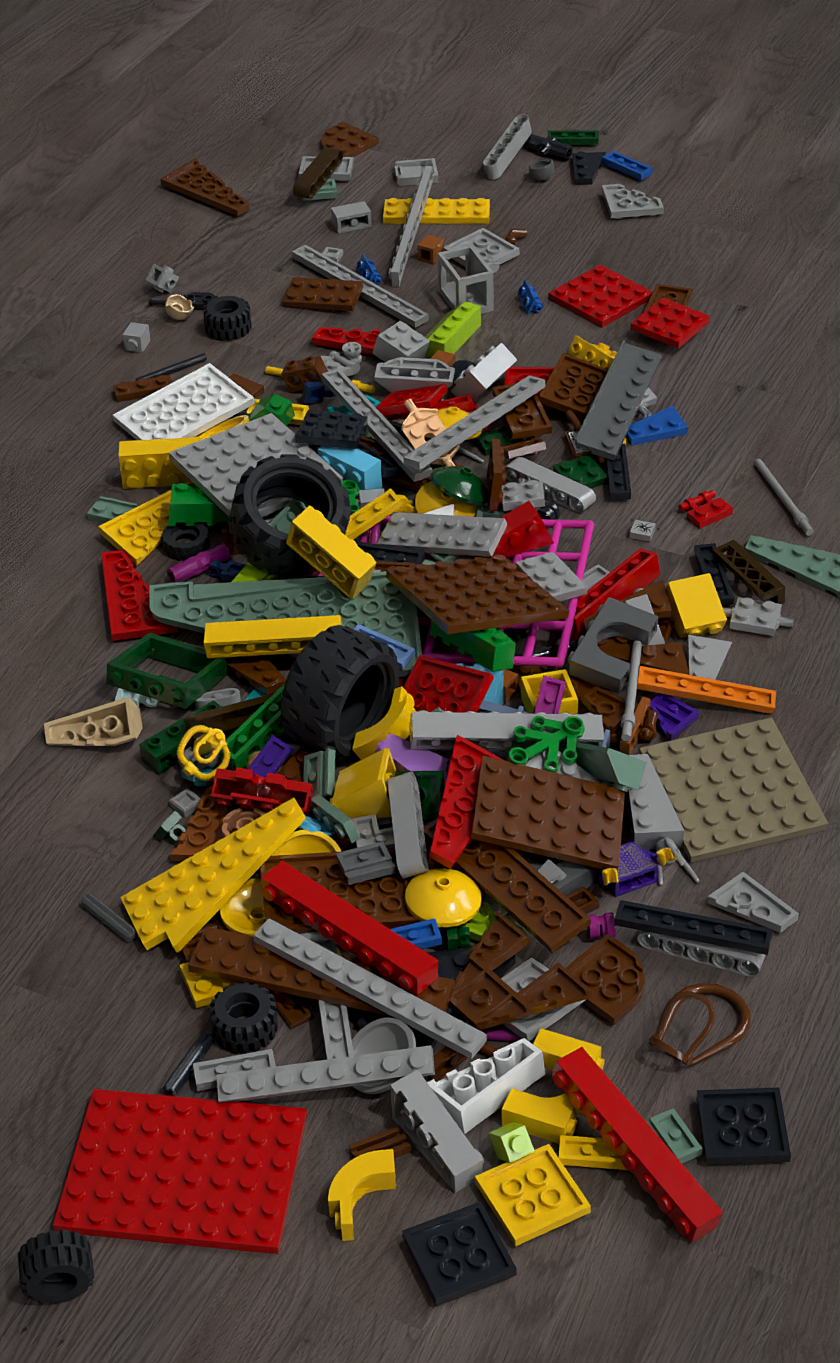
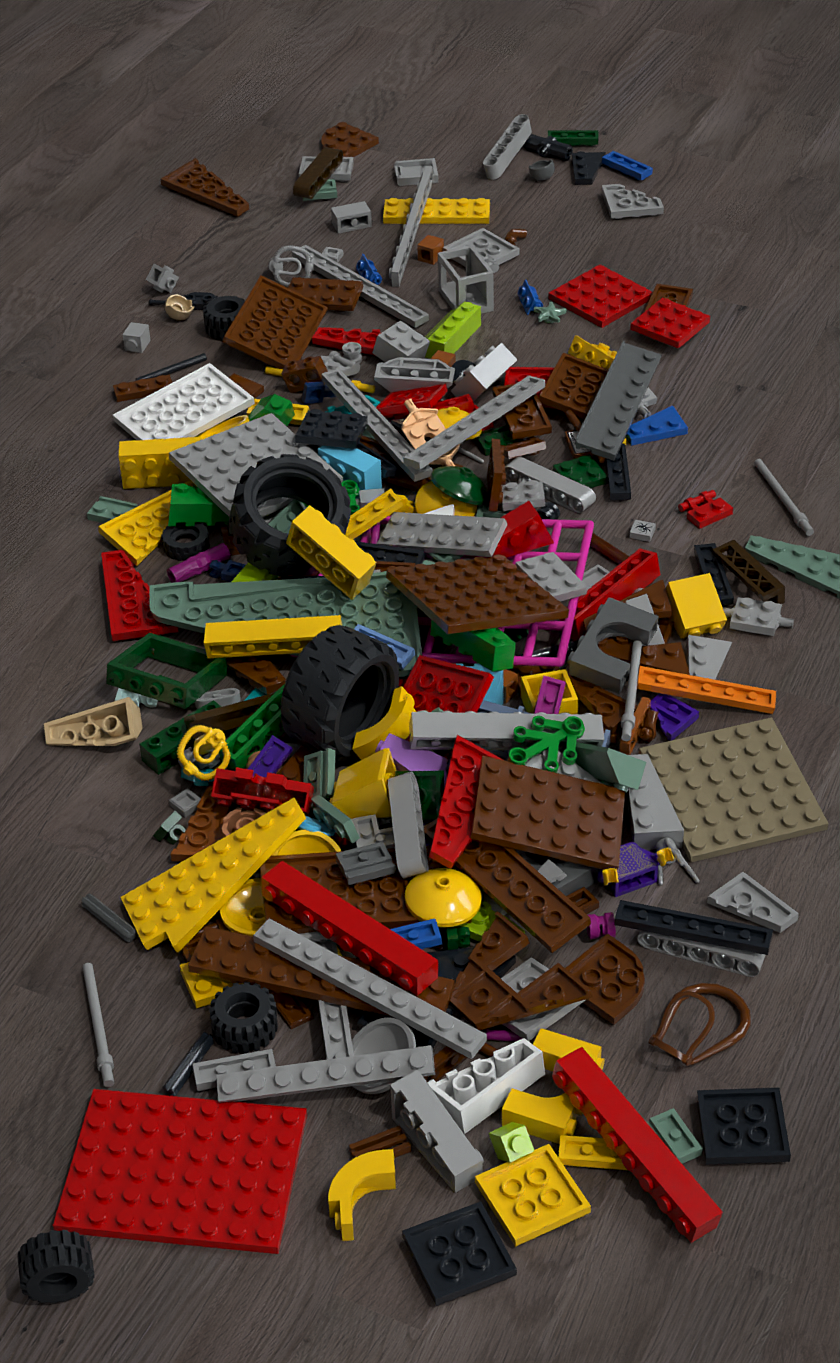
(104, 1059): none -> light grey bar
(275, 323): none -> reddish brown plate
(276, 264): none -> light grey piece
(549, 313): none -> sand green animal
(608, 549): none -> reddish brown axle

